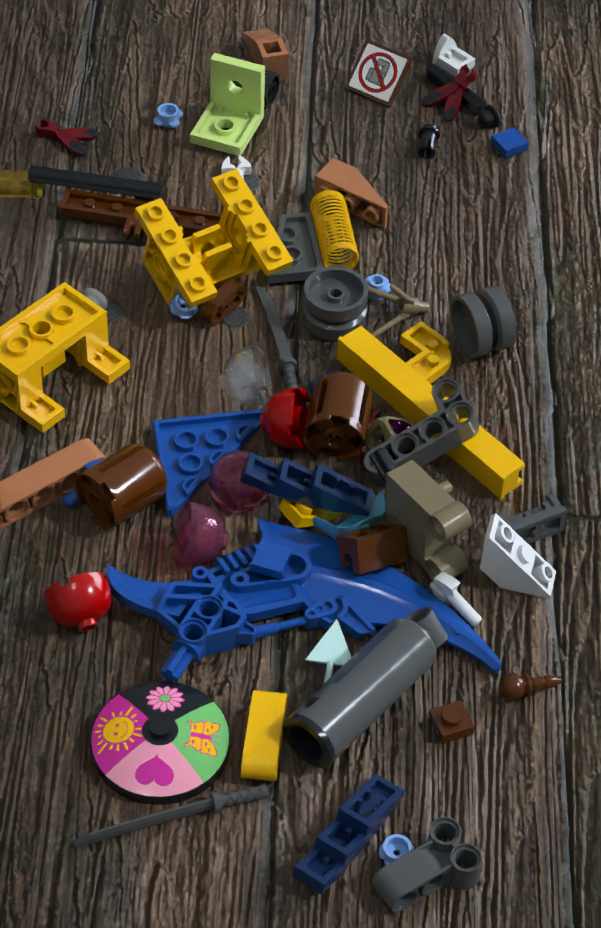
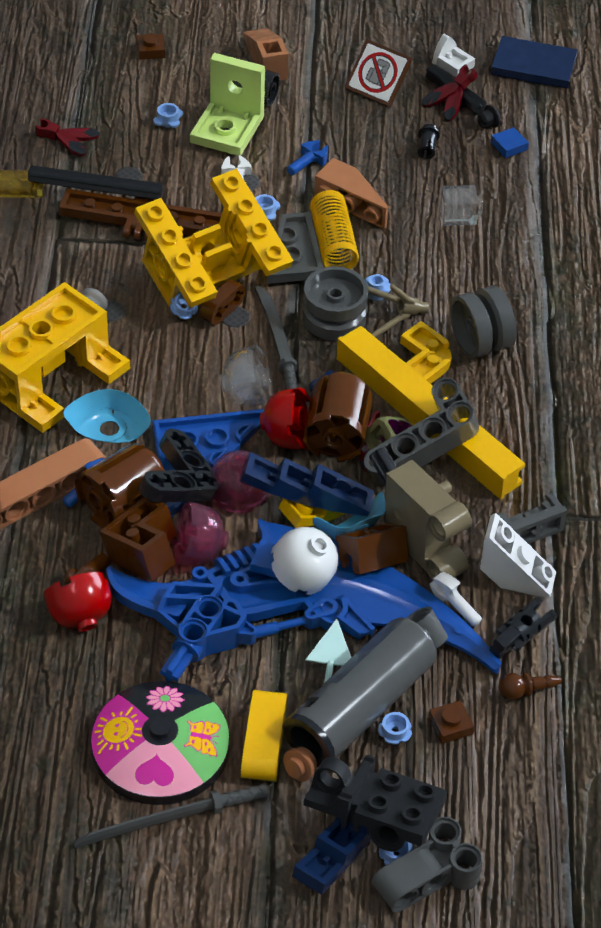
(96, 408): none -> medium azure piece
(97, 564): none -> reddish brown arm
(141, 539): none -> reddish brown brick
(151, 46): none -> reddish brown plate
(188, 482): none -> black beam
(268, 205): none -> light blue plate
(300, 763): none -> nougat plate
(305, 559): none -> white cylinder
(310, 154): none -> blue bar
(385, 802): none -> black plate
(396, 721): none -> light blue plate
(460, 205): none -> clear brick
(521, 628): none -> black hinge
(534, 62): none -> dark blue tile

